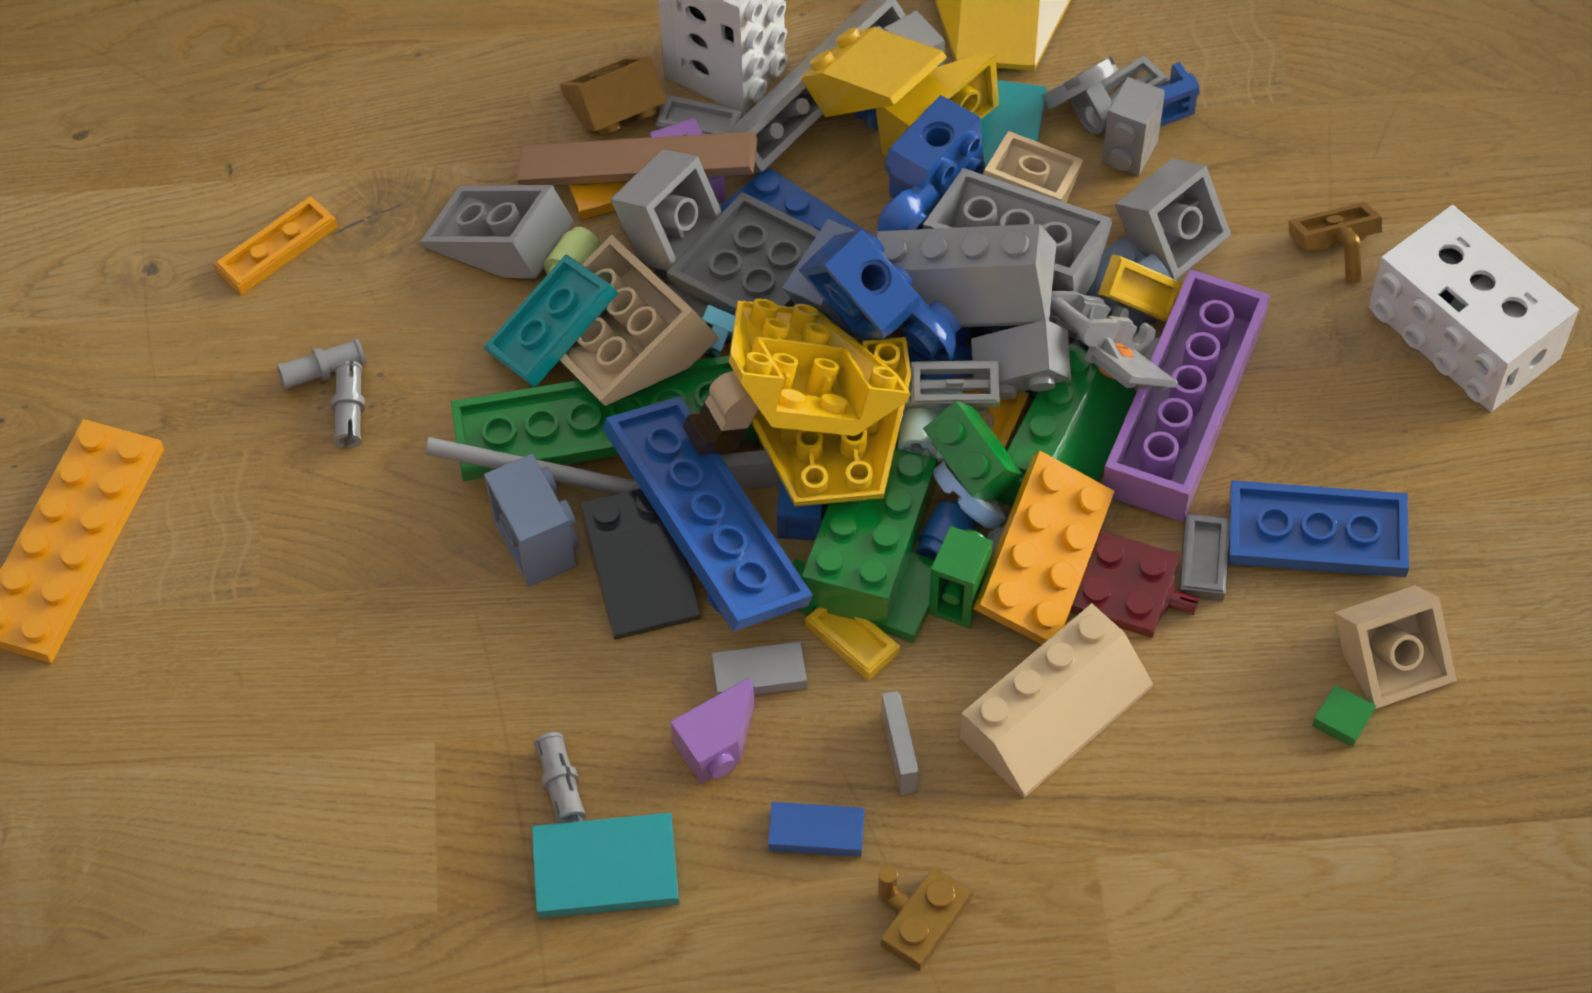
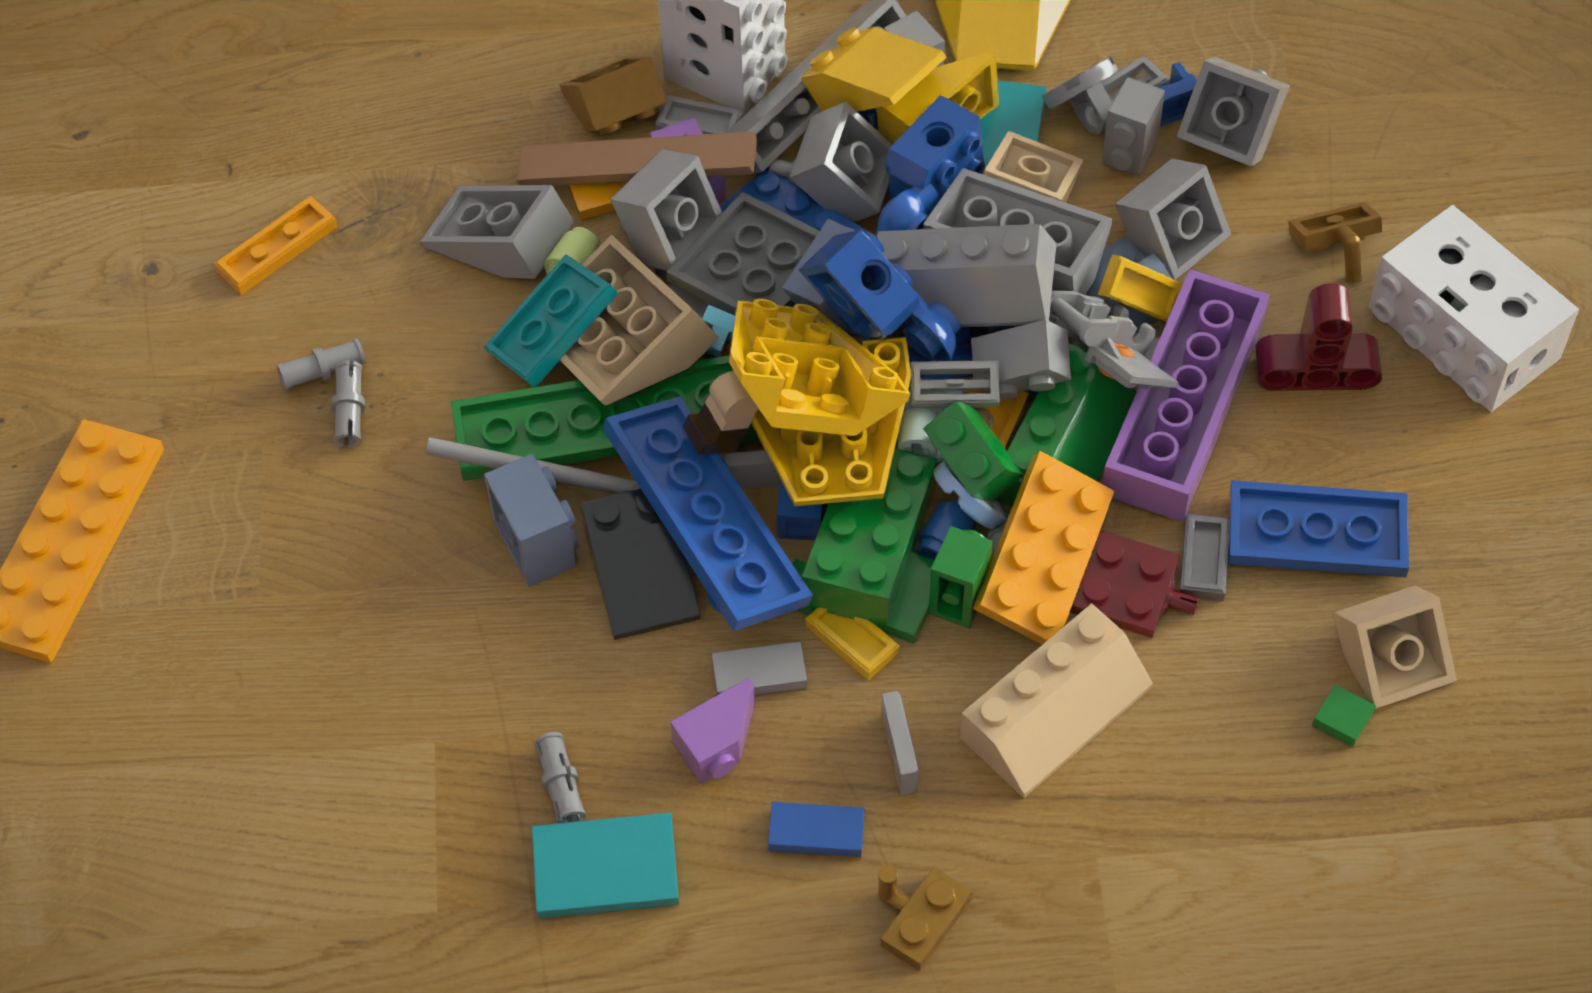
(840, 163): none -> light grey piece
(1233, 110): none -> light grey piece
(1323, 353): none -> dark red beam

